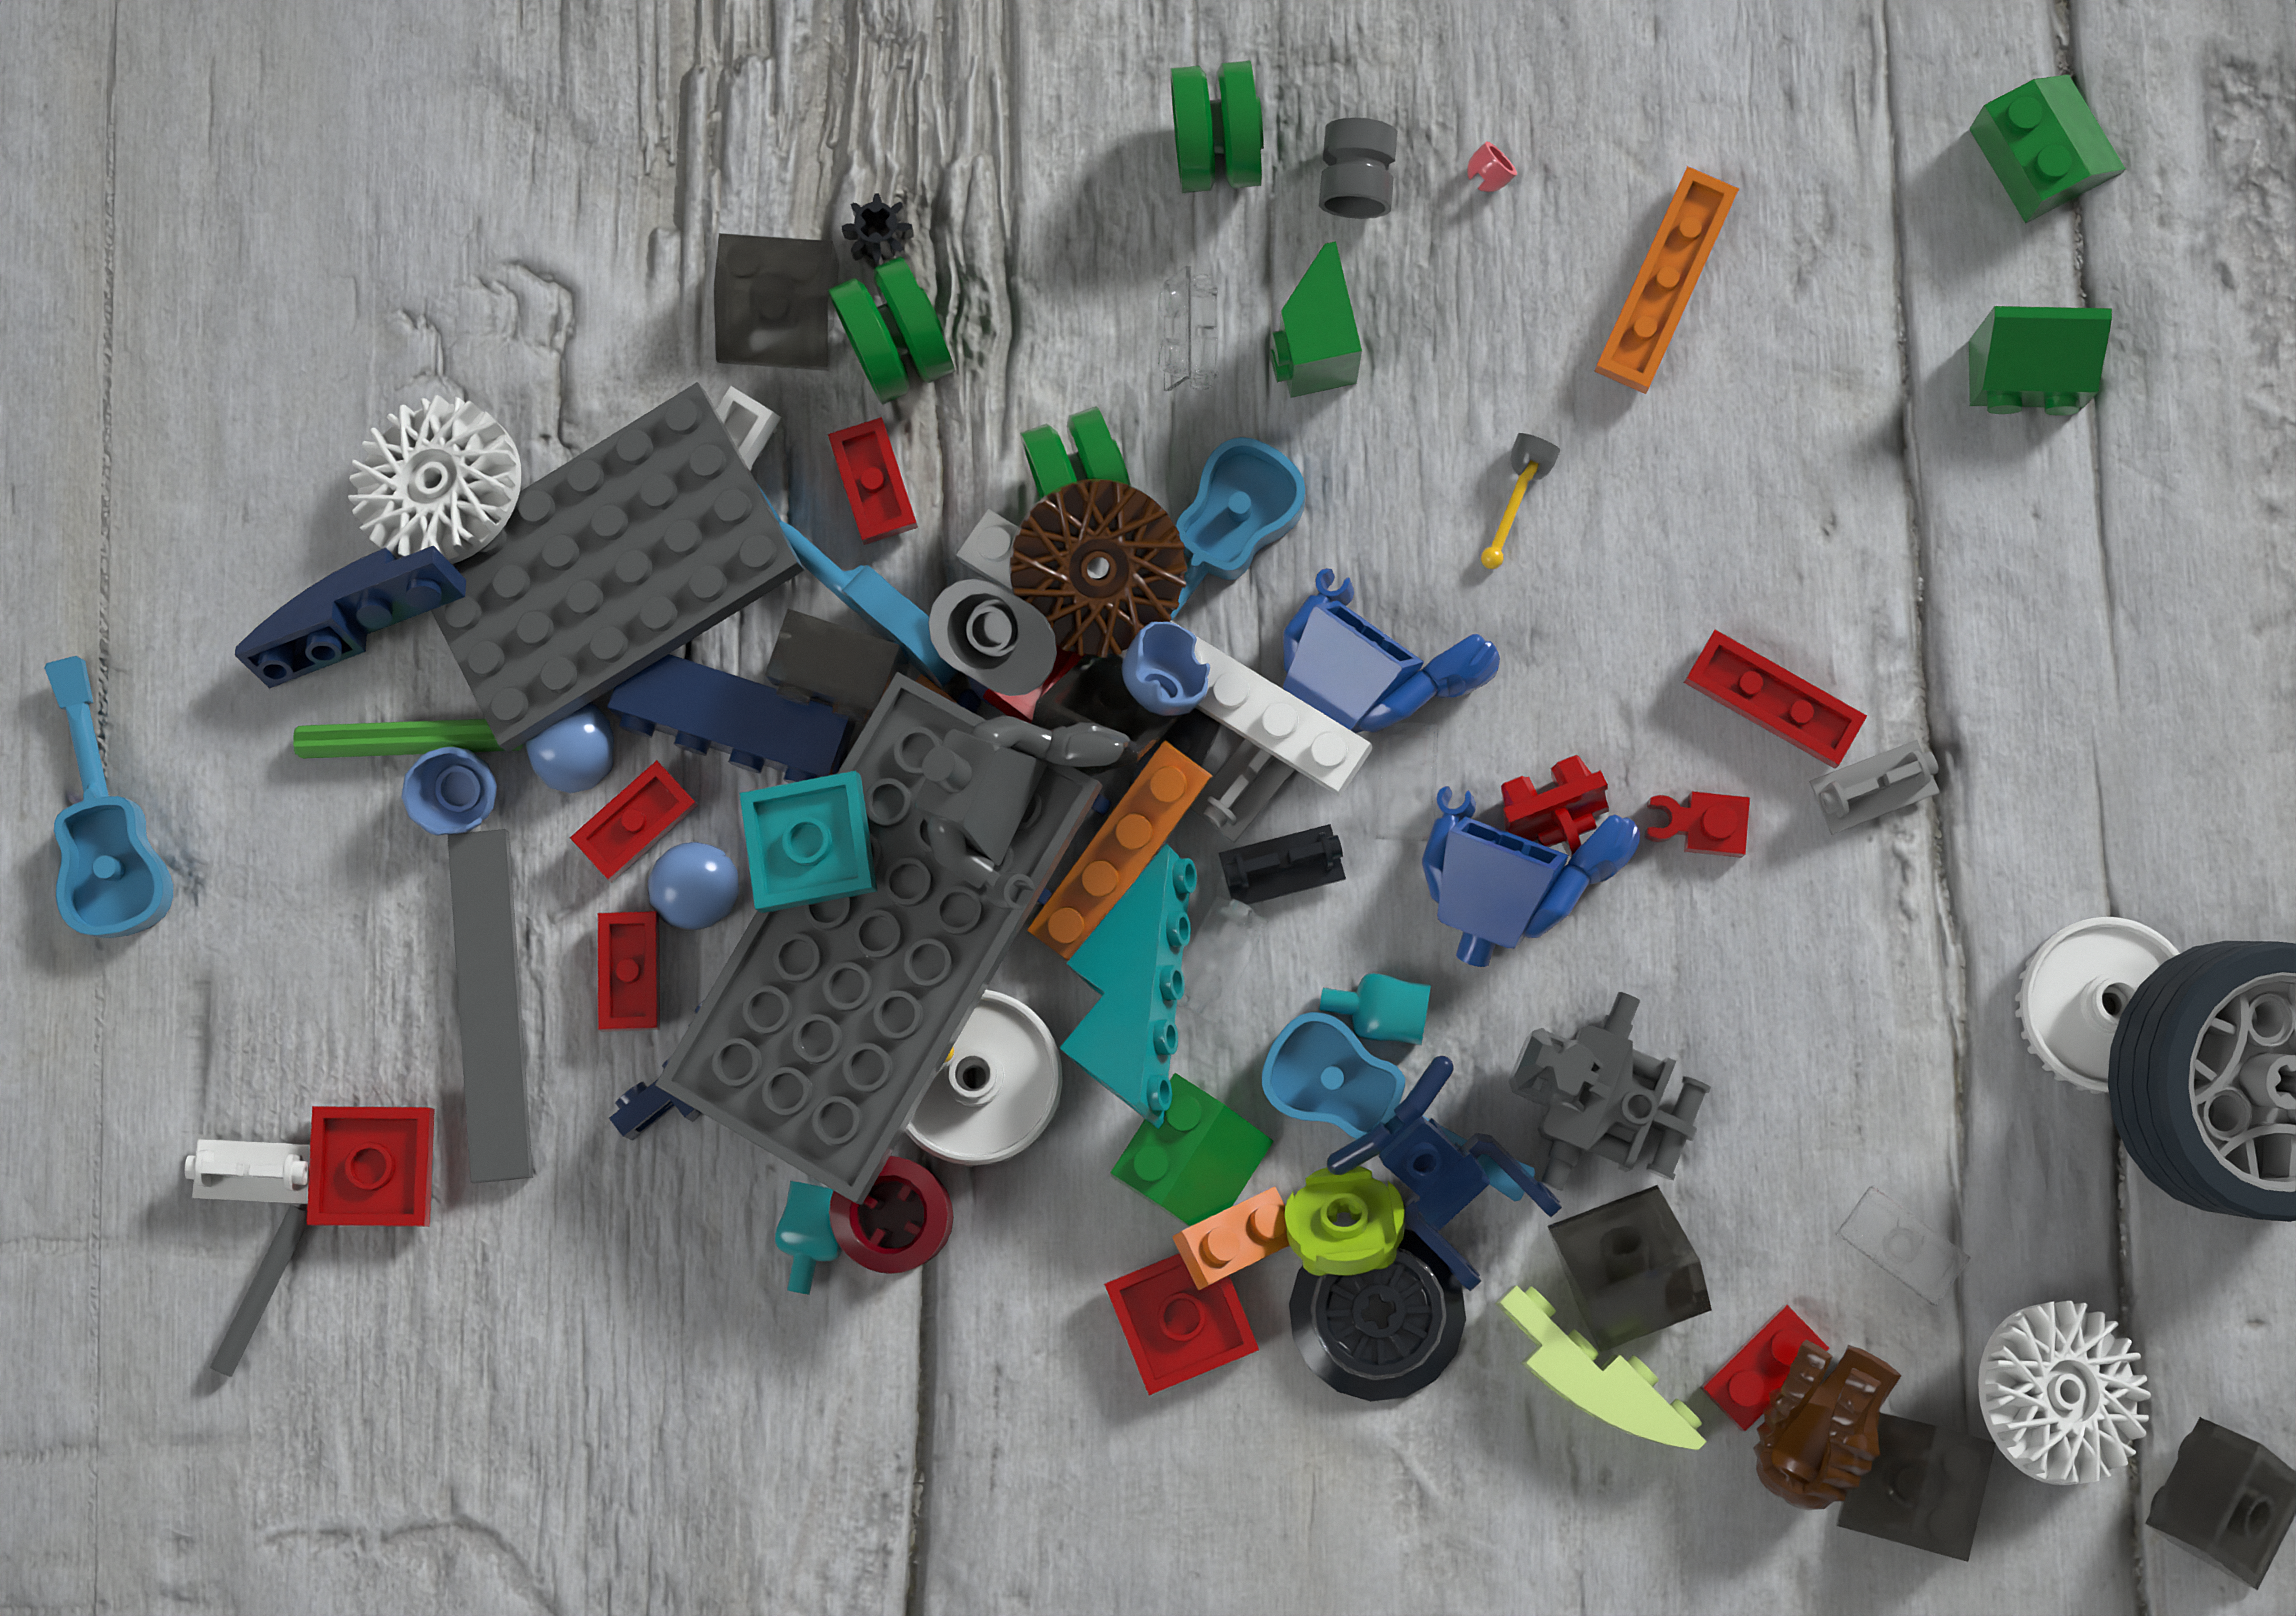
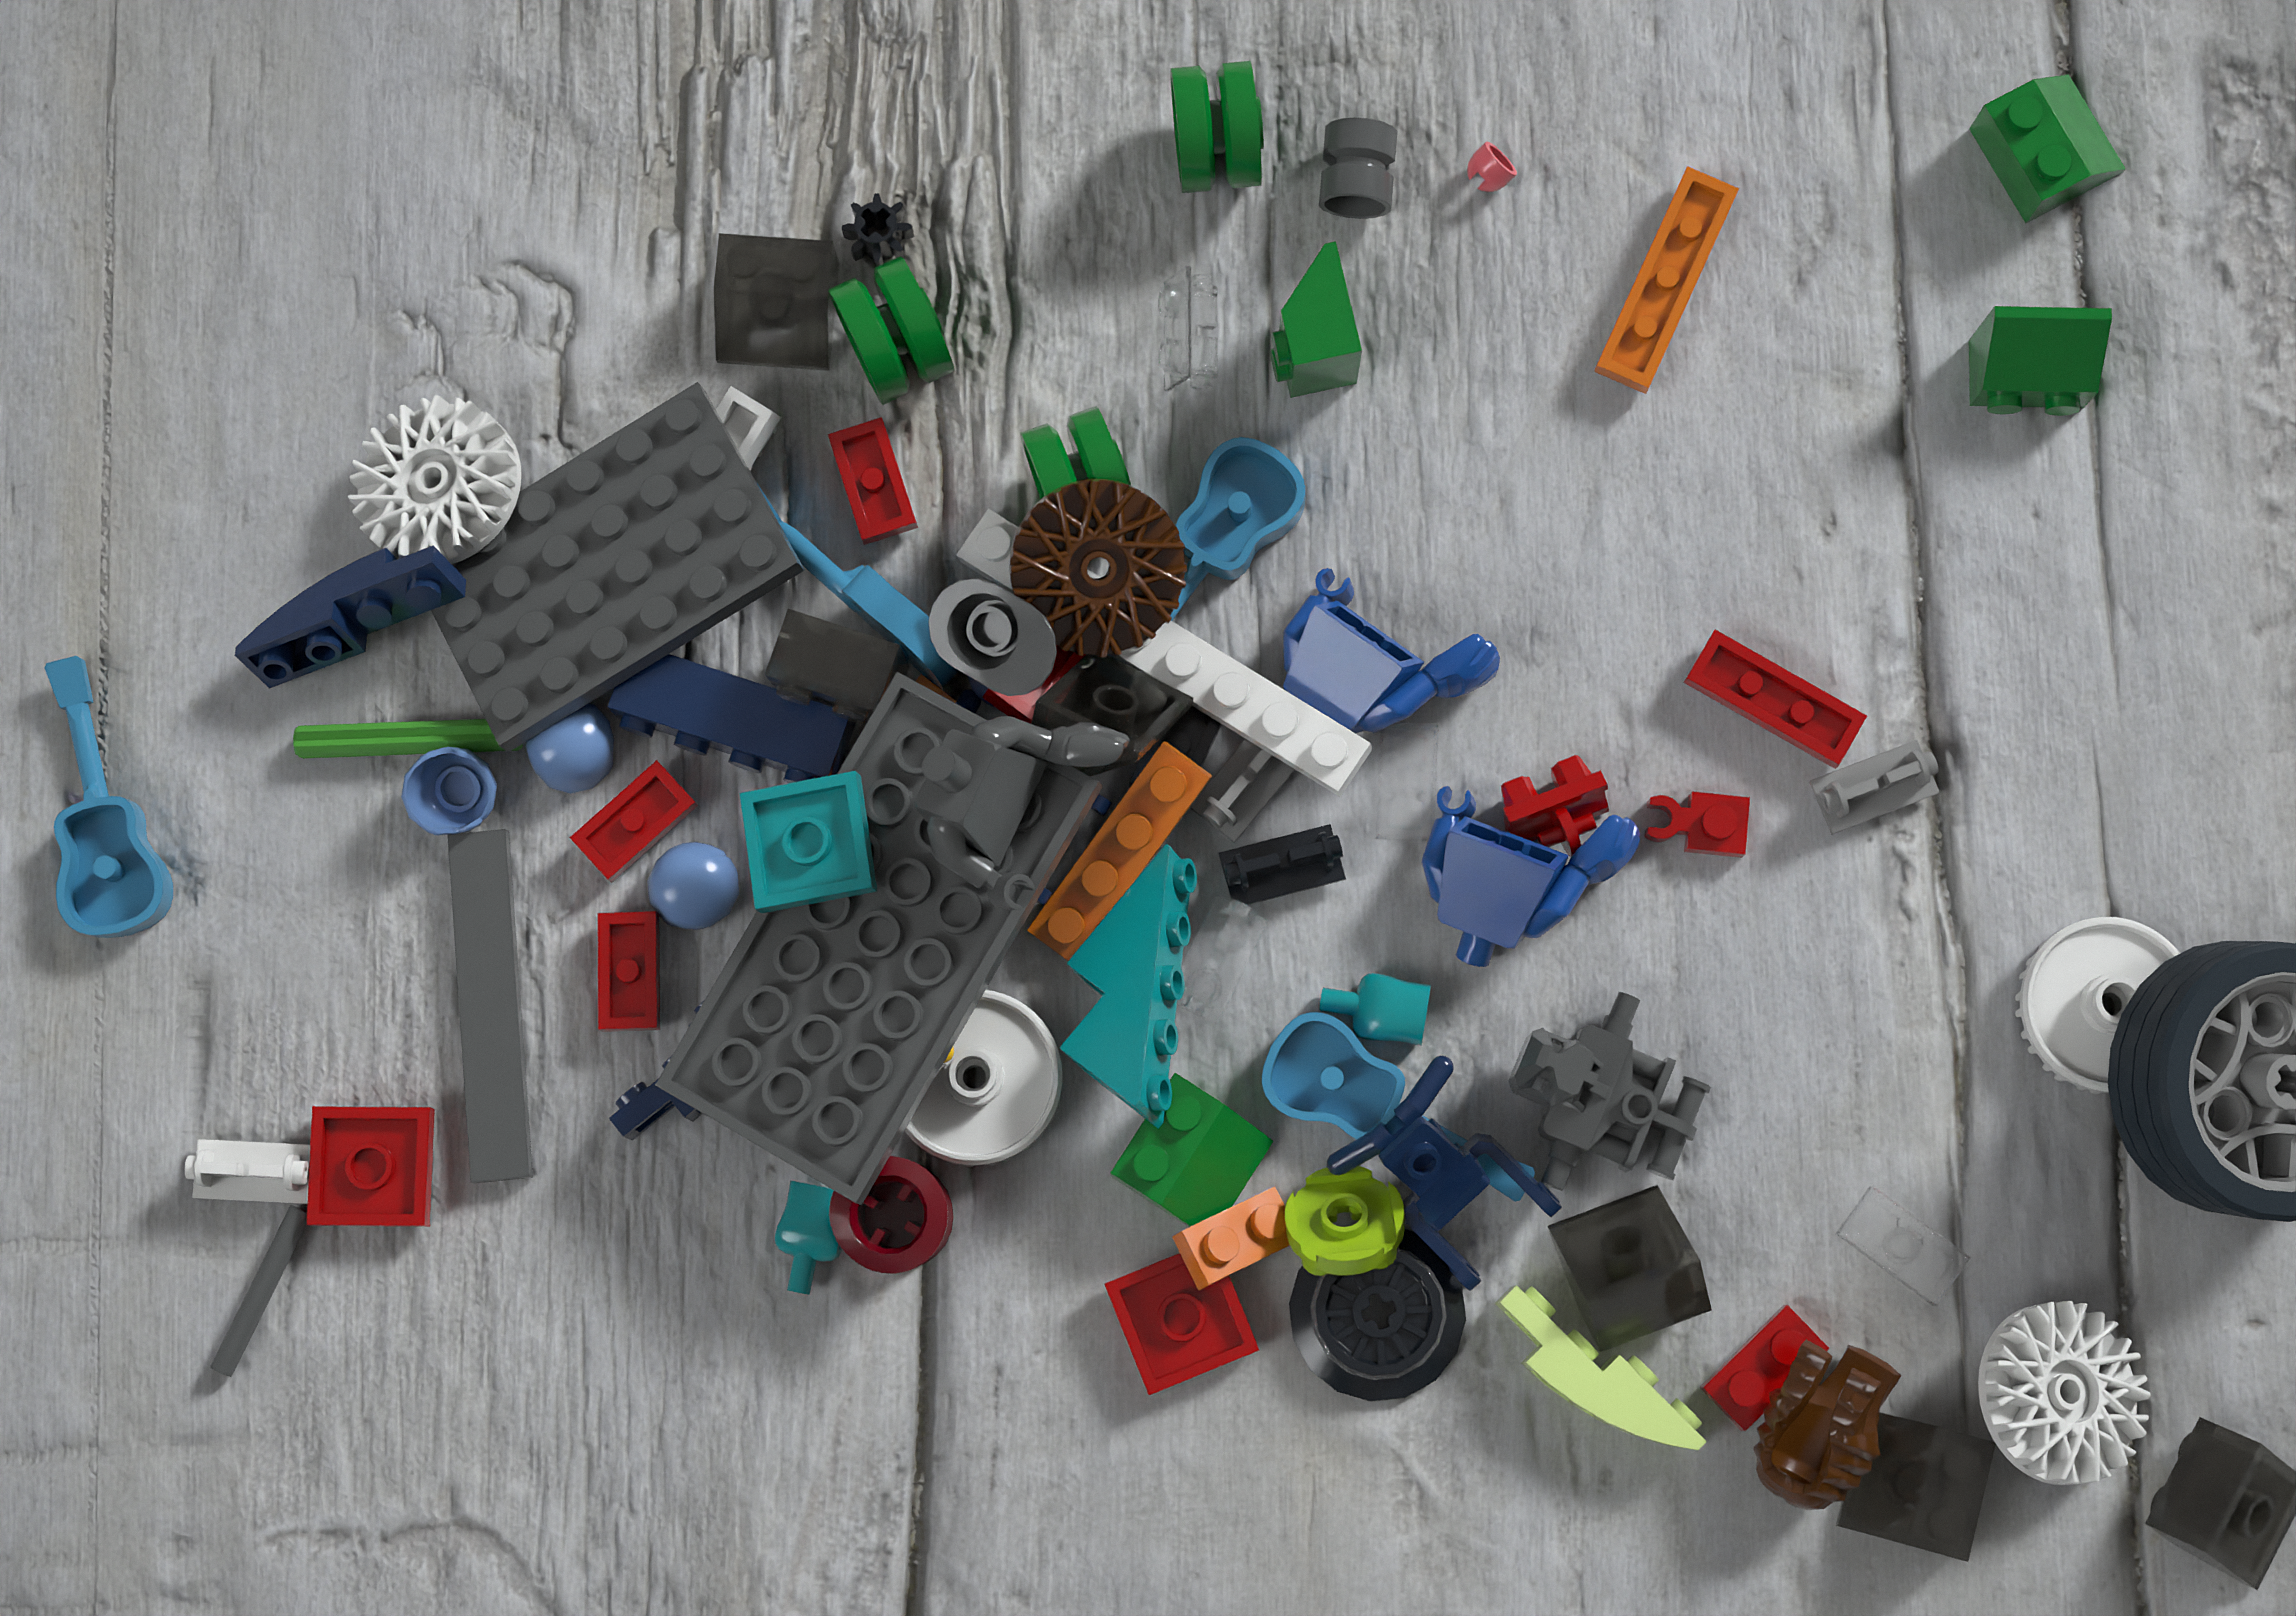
(1164, 670): medium blue hair -> none
(1531, 460): hinge -> none

